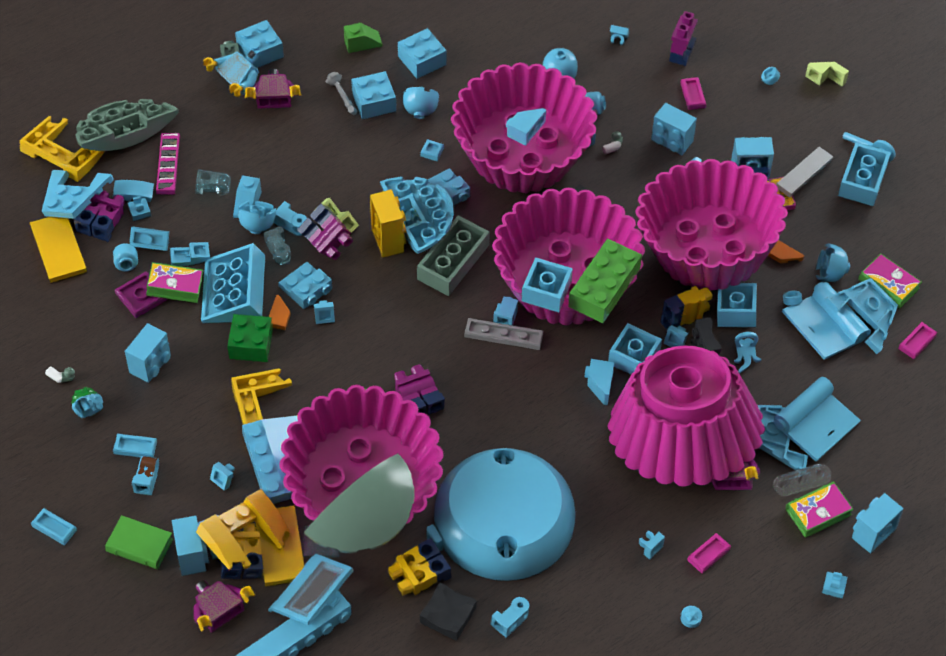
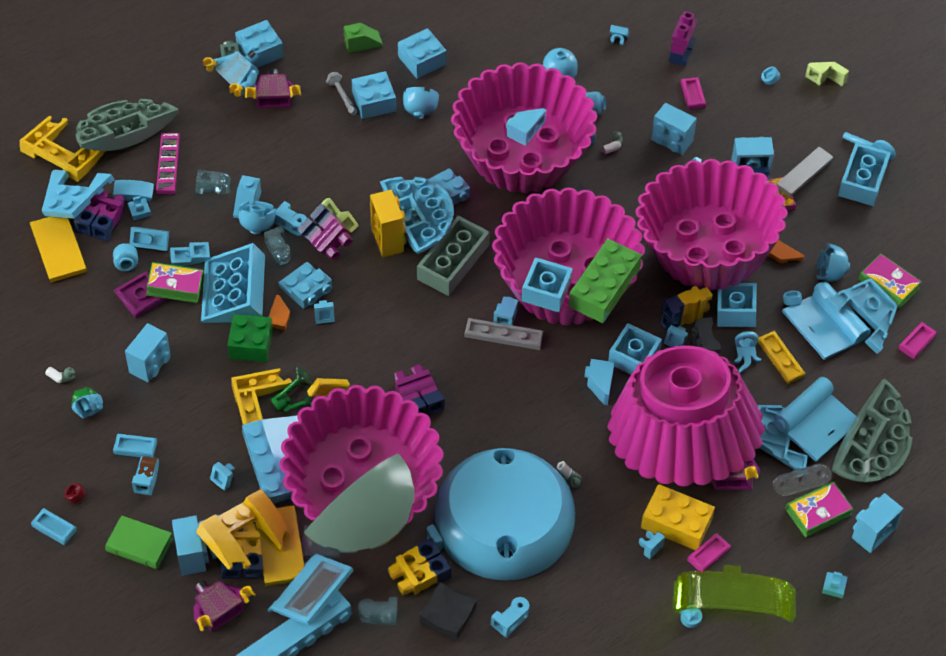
(74, 493): none -> dark red tile
(282, 400): none -> green plant
(322, 386): none -> yellow tile
(378, 612): none -> clear light blue leg
(432, 150): medium azure tile -> none
(571, 475): none -> arm
(677, 517): none -> yellow brick
(735, 592): none -> clear neon green piece
(781, 357): none -> yellow tile
(876, 439): none -> sand green brick

